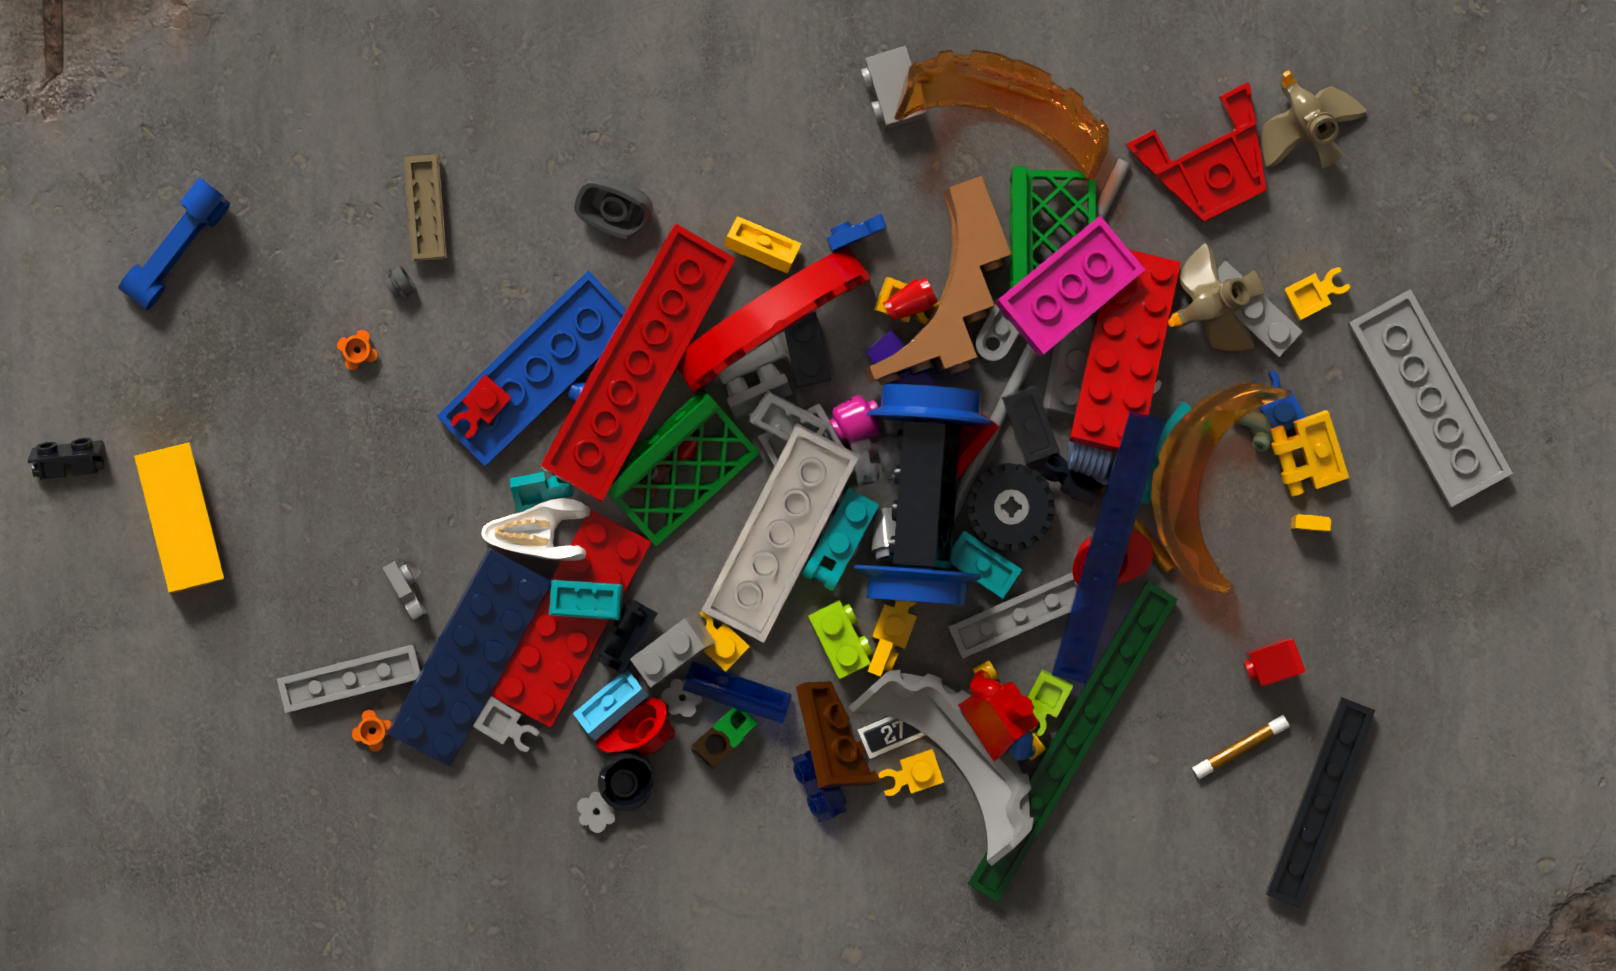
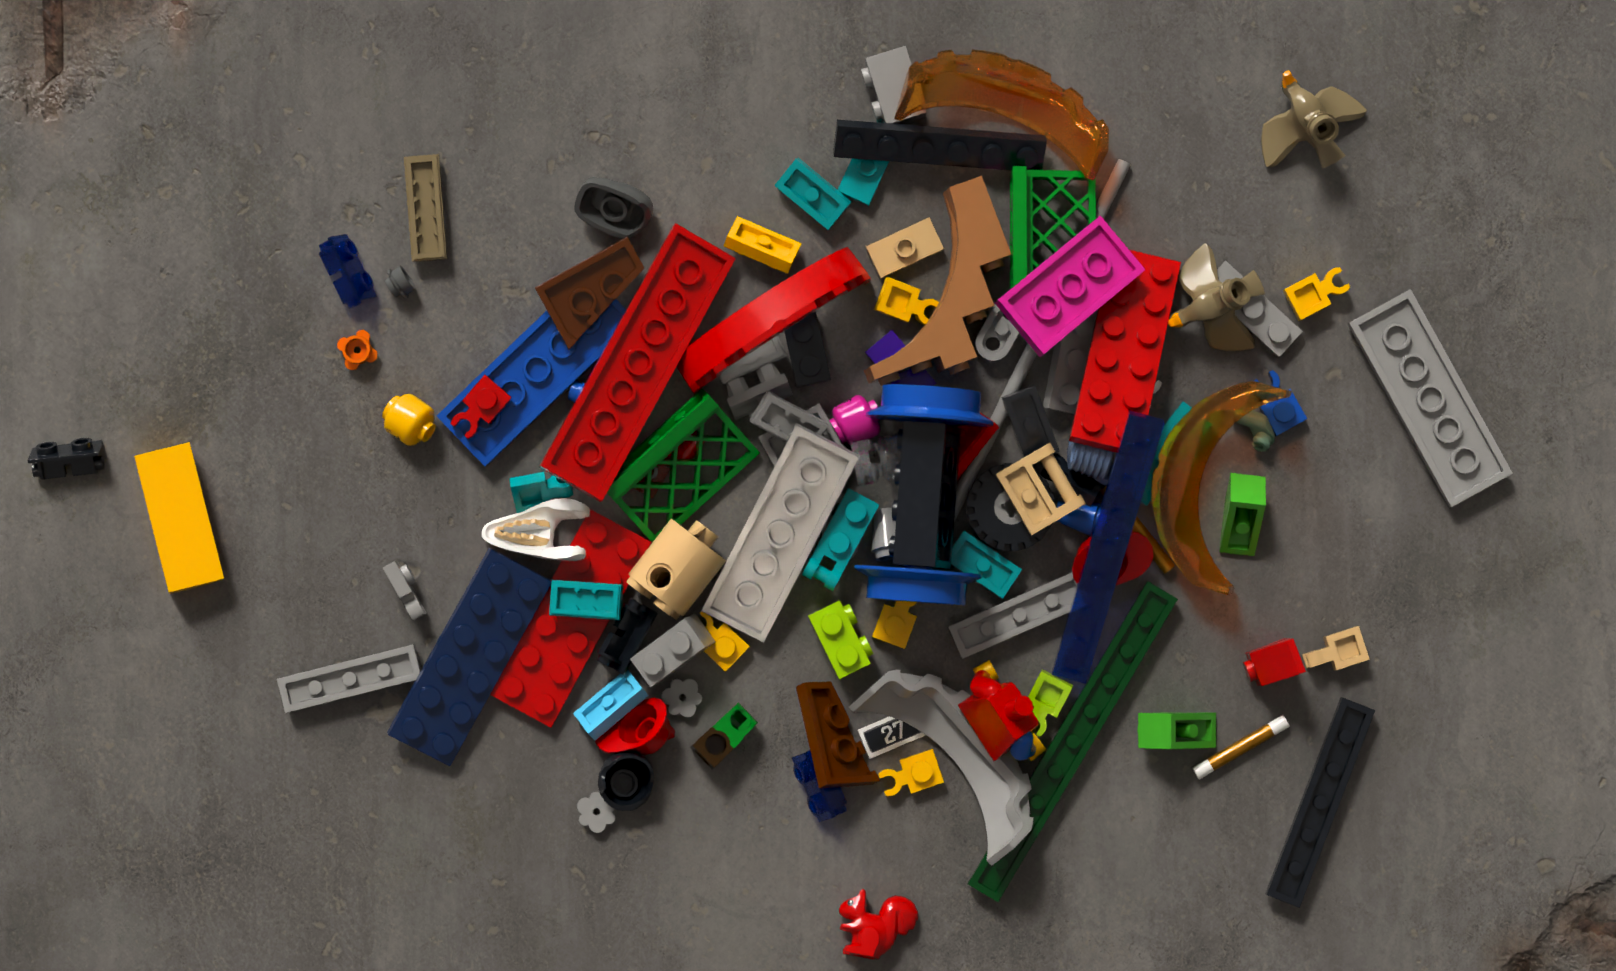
(203, 207): blue piece -> none
(342, 255): none -> clear blue hinge
(362, 732): orange plate -> none
(409, 419): none -> yellow head
(500, 722): light grey plate -> none
(587, 289): none -> reddish brown wing
(682, 556): none -> tan cylinder
(737, 692): clear blue tile -> none
(813, 193): none -> teal plate
(847, 235): blue plate -> none
(862, 179): none -> teal plate
(872, 932): none -> red animal
(884, 658): yellow plate -> none
(904, 248): none -> tan plate
(911, 300): red cone -> none
(938, 145): none -> black plate
(1029, 493): none -> tan plate
(1081, 519): none -> blue cone
(1176, 730): none -> bright green slope
(1217, 173): red wing -> none
(1243, 514): none -> bright green slope
(1311, 523): yellow tile -> none
(1320, 451): yellow plate -> none
(1341, 648): none -> tan plate

